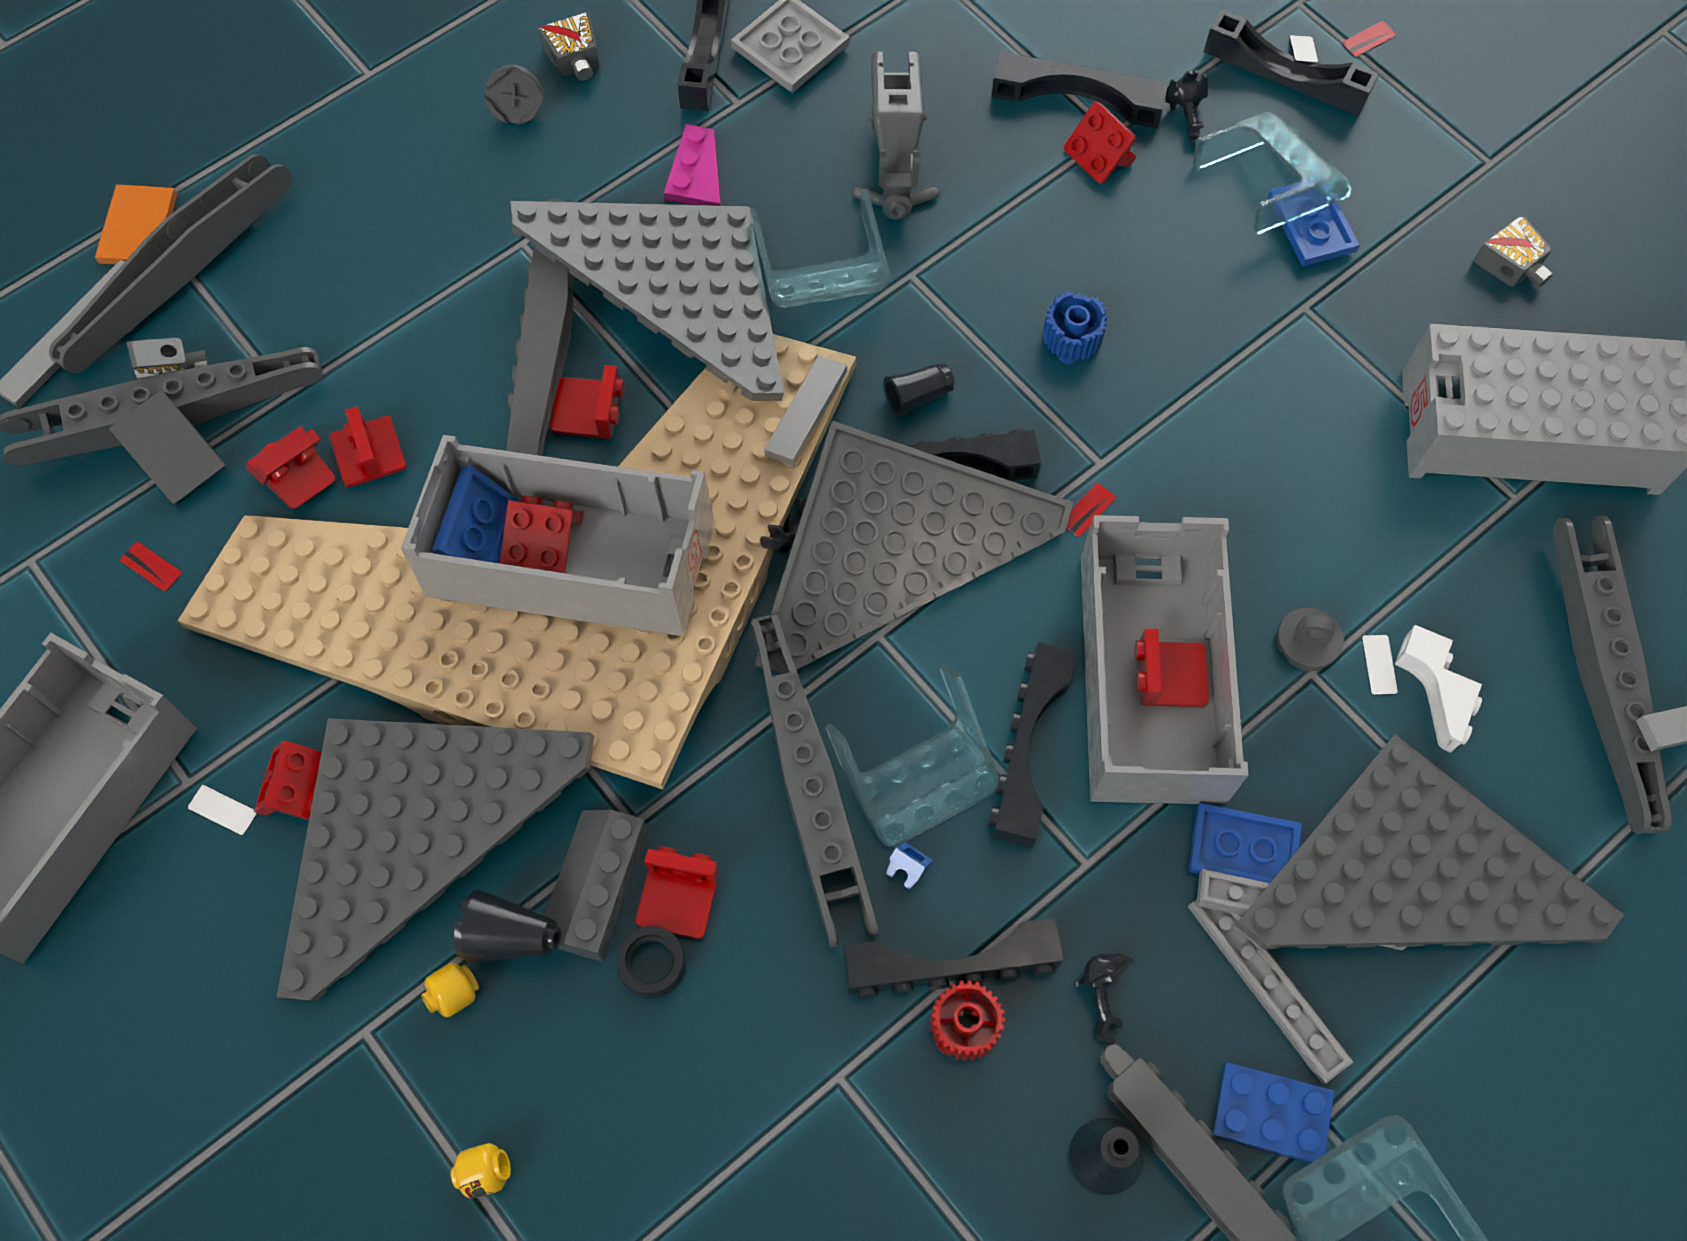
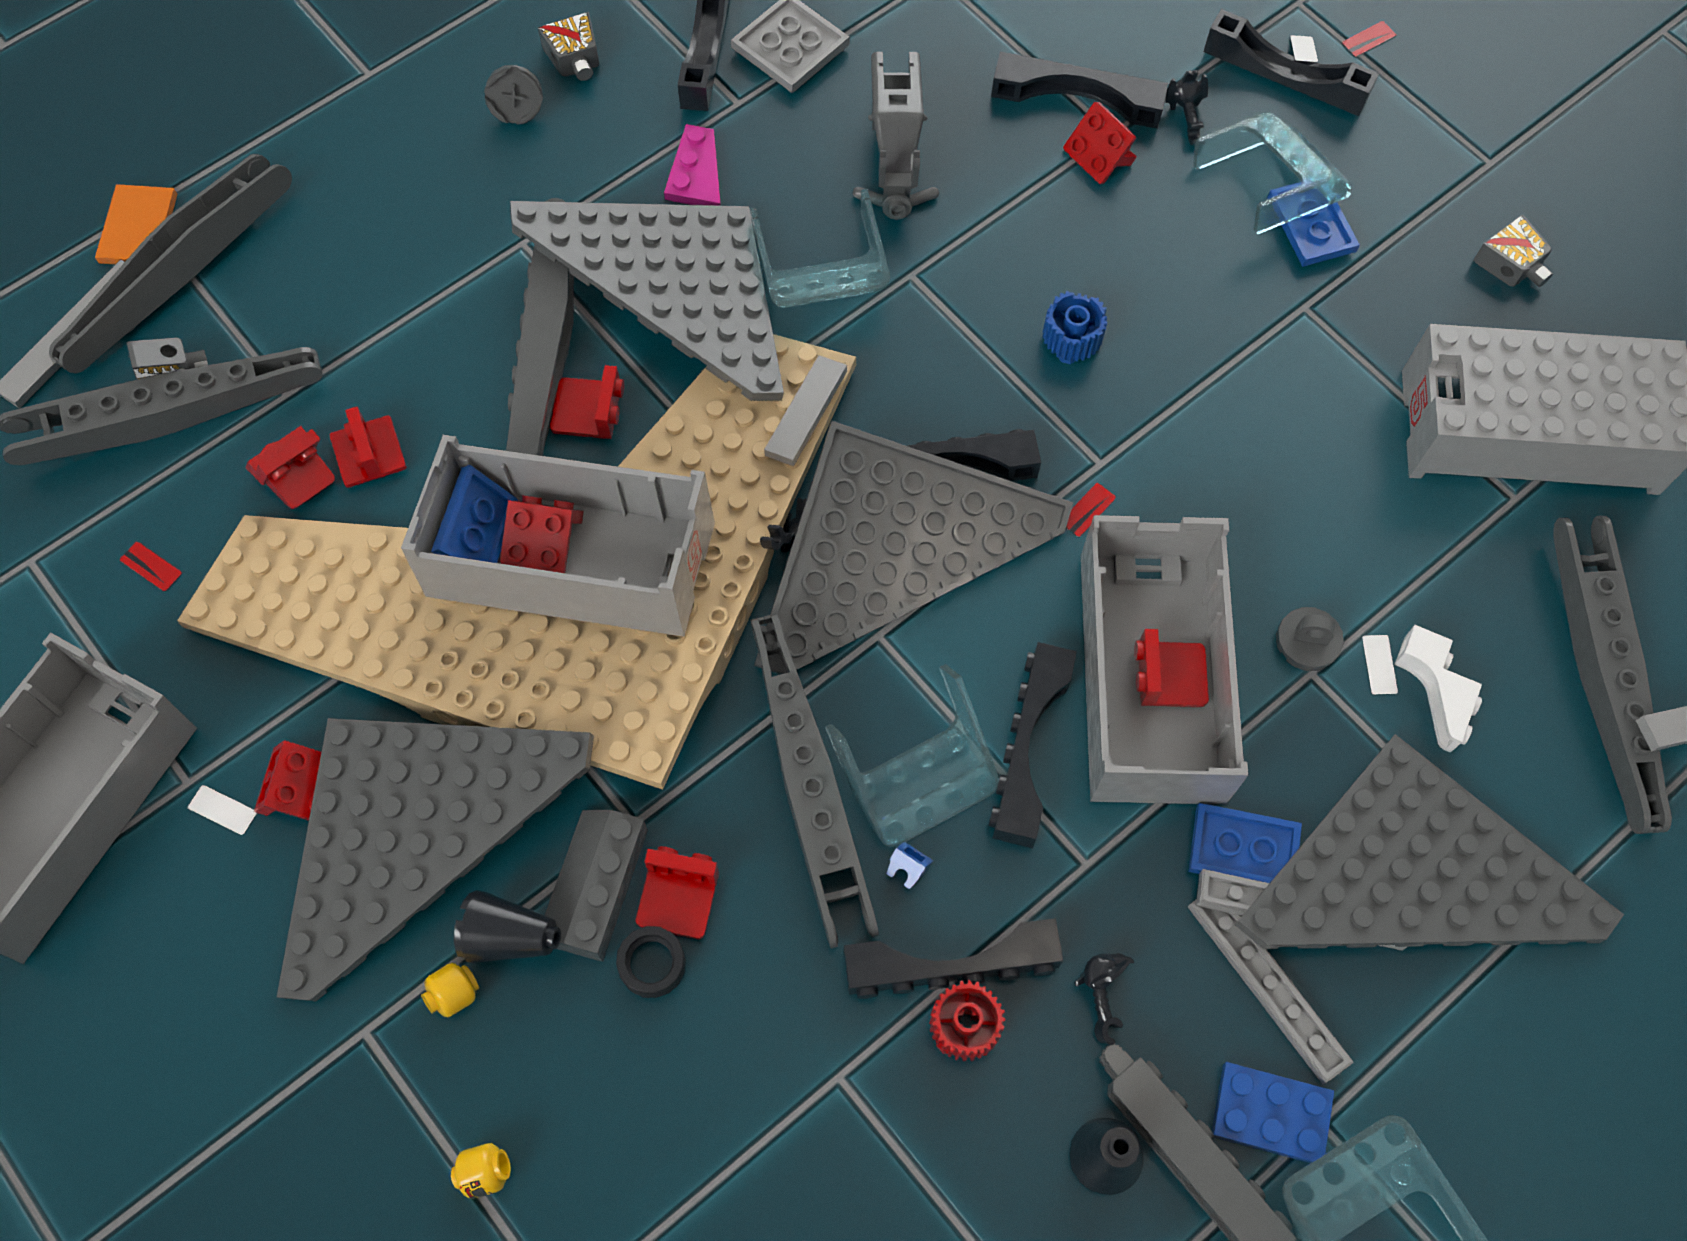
(167, 447): dark grey tile -> none
(917, 387): black plant -> none

